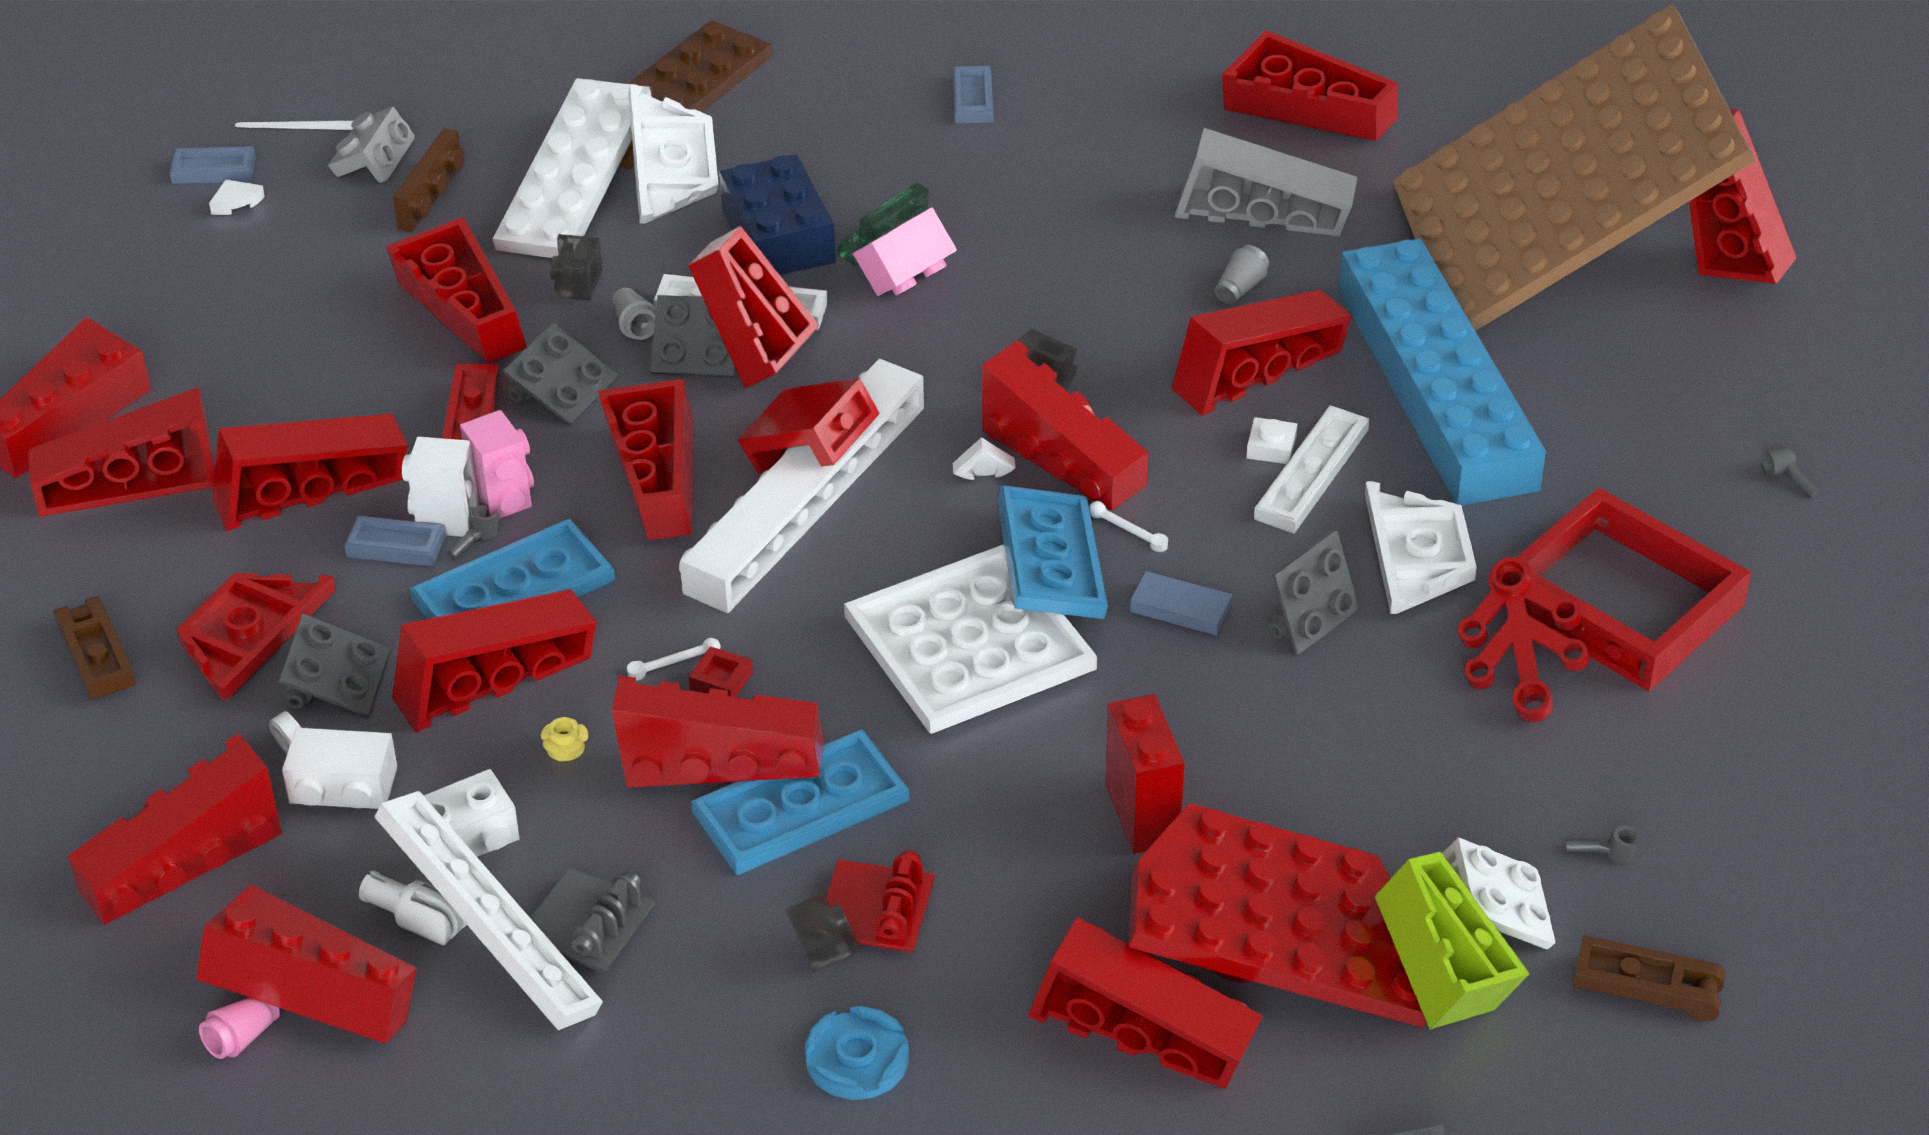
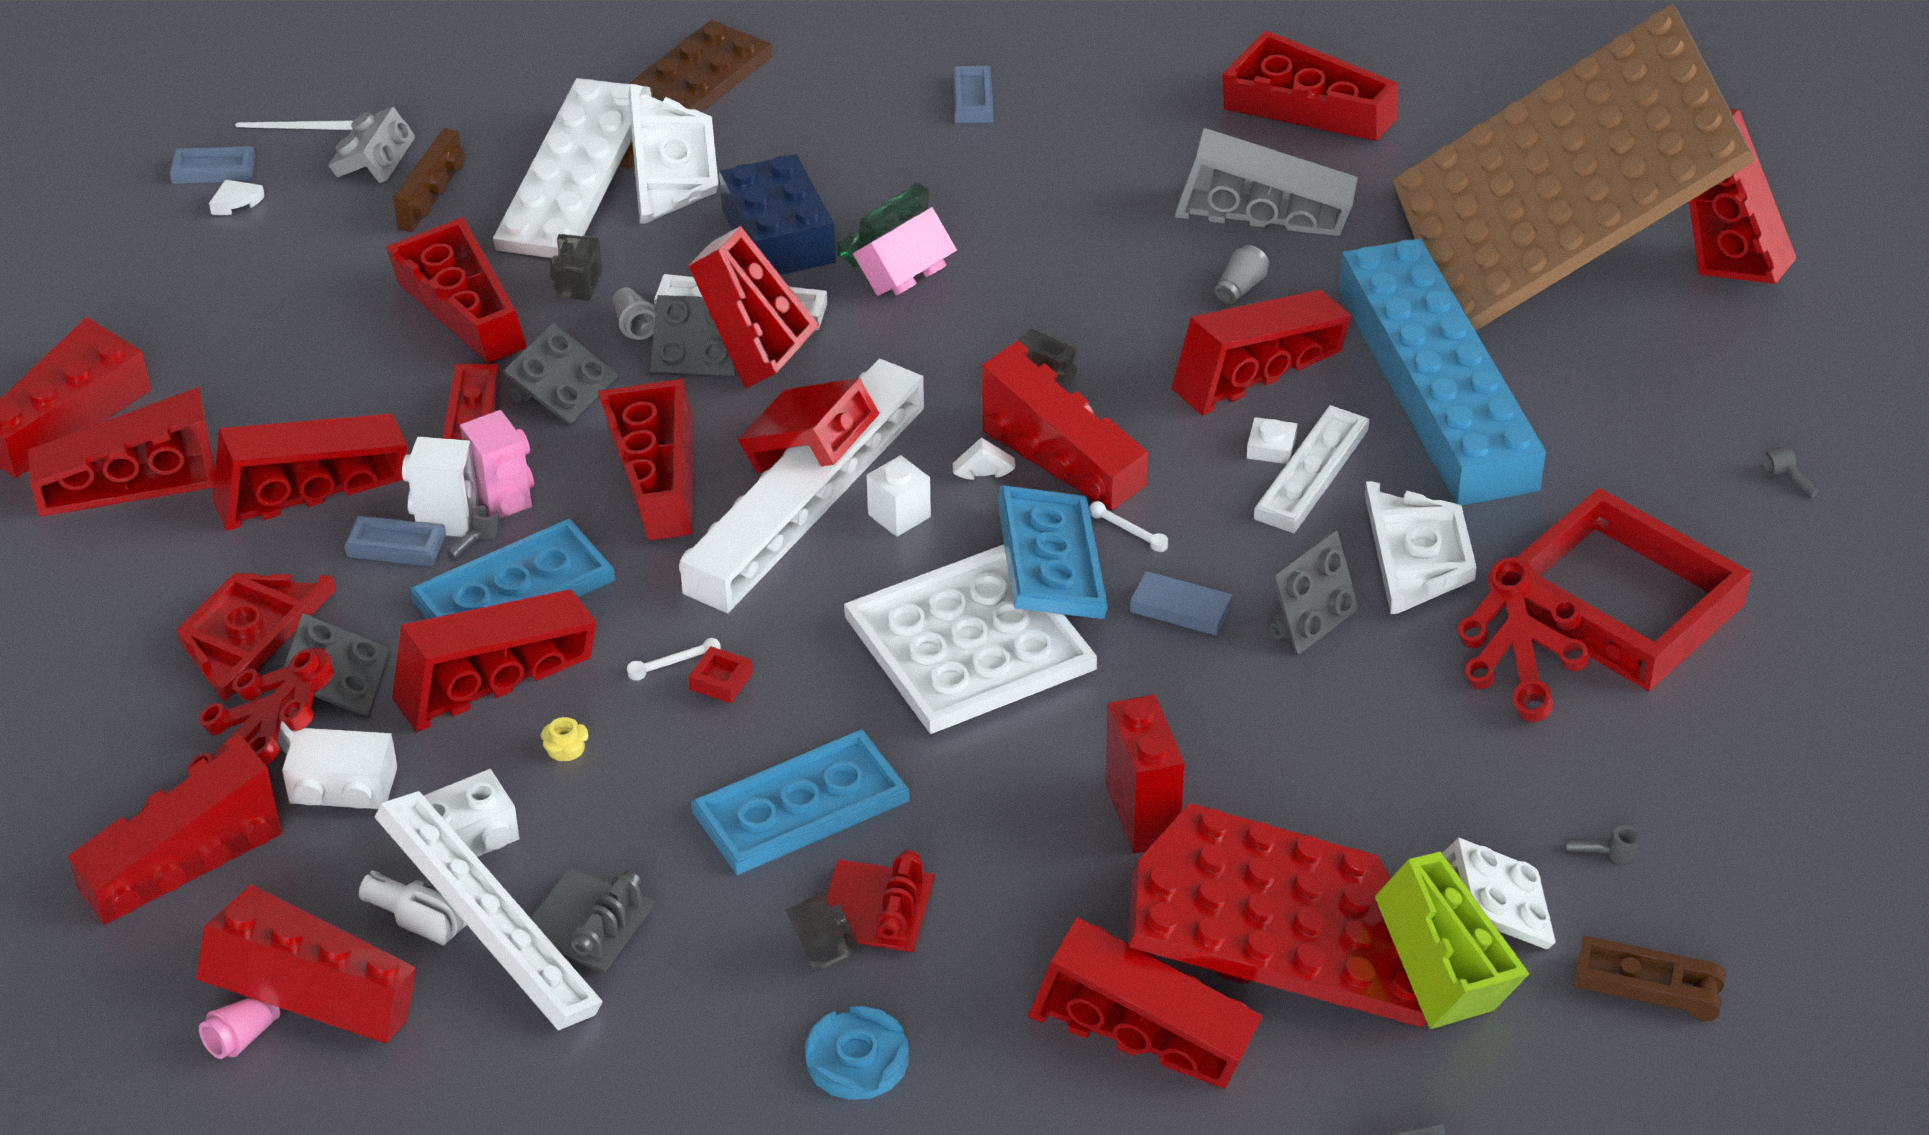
(95, 648): reddish brown plate -> none
(307, 673): none -> red plant
(712, 737): red wedge -> none
(898, 495): none -> white brick

